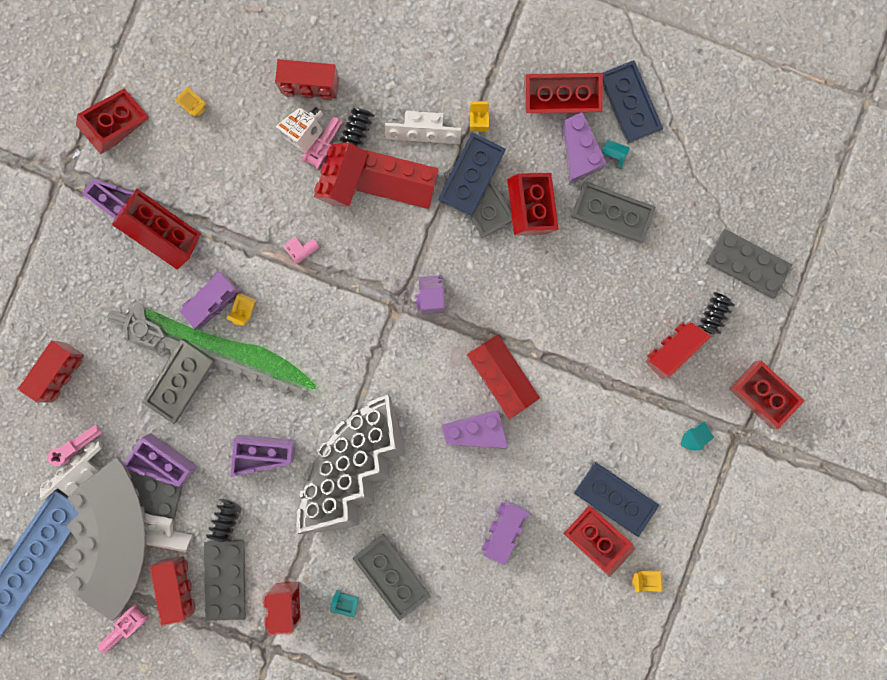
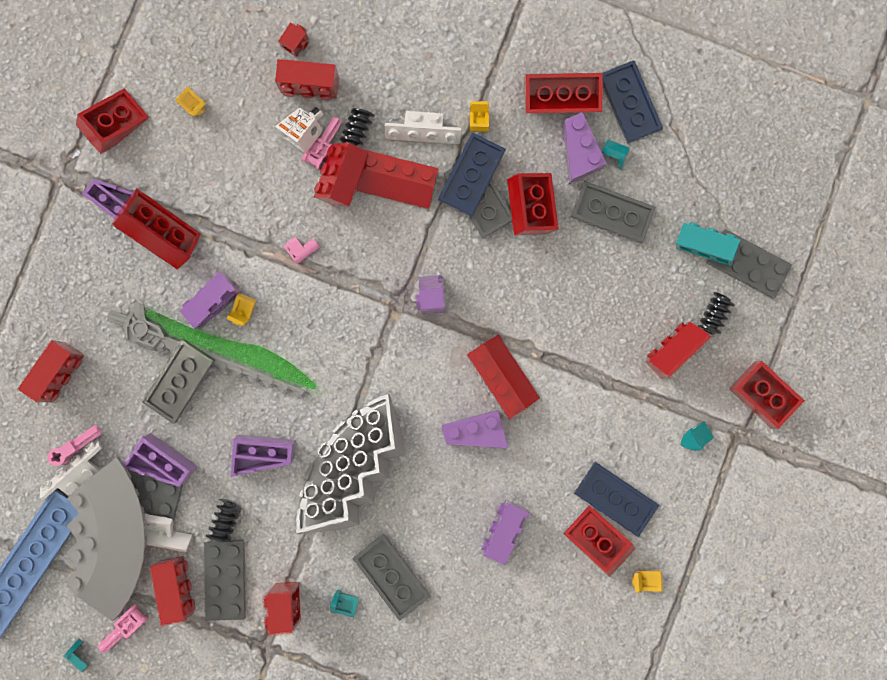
(73, 658): none -> teal tile
(294, 39): none -> red brick
(708, 243): none -> teal brick

